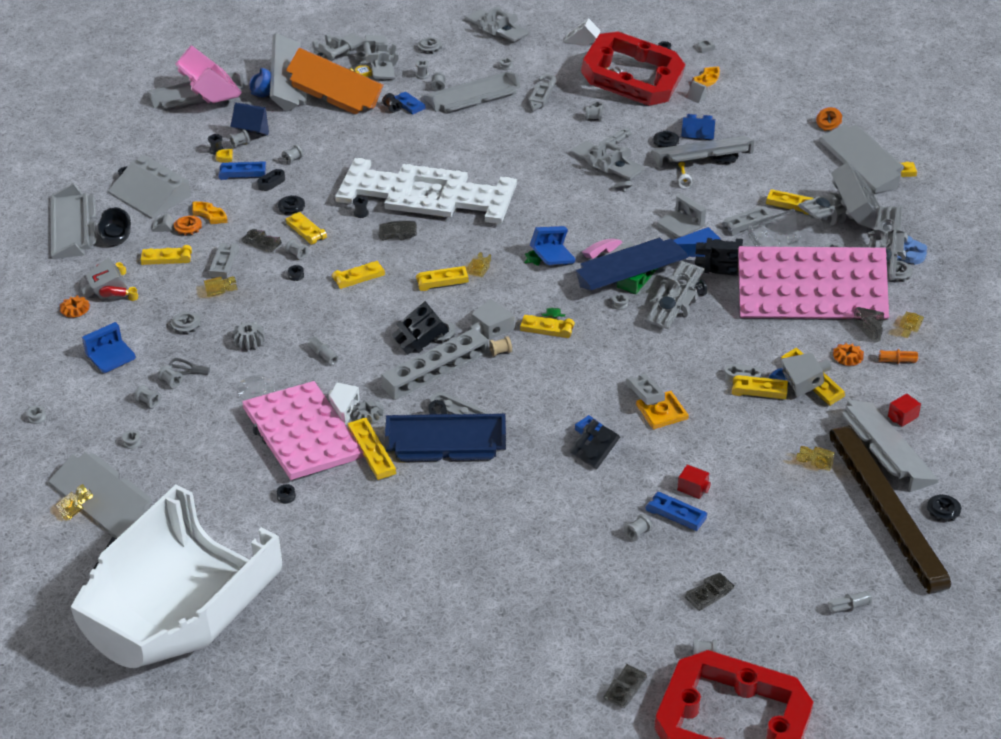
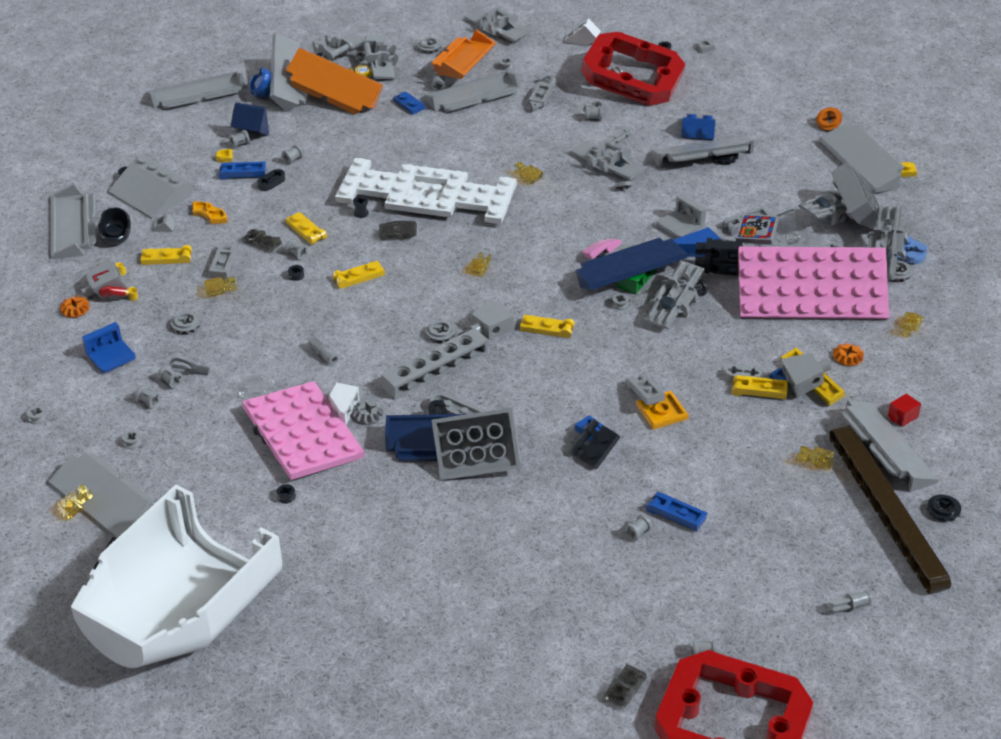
(181, 225): orange gear -> none
(206, 77): bright pink windscreen -> none
(215, 143): black bush -> none
(248, 335): light grey gear -> none
(291, 204): black gear -> none
(372, 448): yellow plate -> none
(390, 101): black bush -> none
(419, 329): black hips -> none
(422, 69): light grey bush -> none
(442, 277): yellow plate -> none
(462, 55): none -> orange slope
(477, 443): none -> light grey slope
(500, 346): tan bush -> none
(529, 174): none -> clear yellow plate
(533, 258): green plate -> none
(549, 245): blue bracket -> none
(553, 312): green plate -> none
(666, 139): black gear -> none
(684, 177): white hinge -> none
(693, 481): red brick -> none
(696, 92): light grey slope -> none
(708, 77): light orange tile -> none
(710, 591): clear smoke slope -> none
(757, 228): none -> tile
(786, 200): yellow plate -> none
(869, 322): clear smoke slope -> none
(898, 356): orange axle -> none

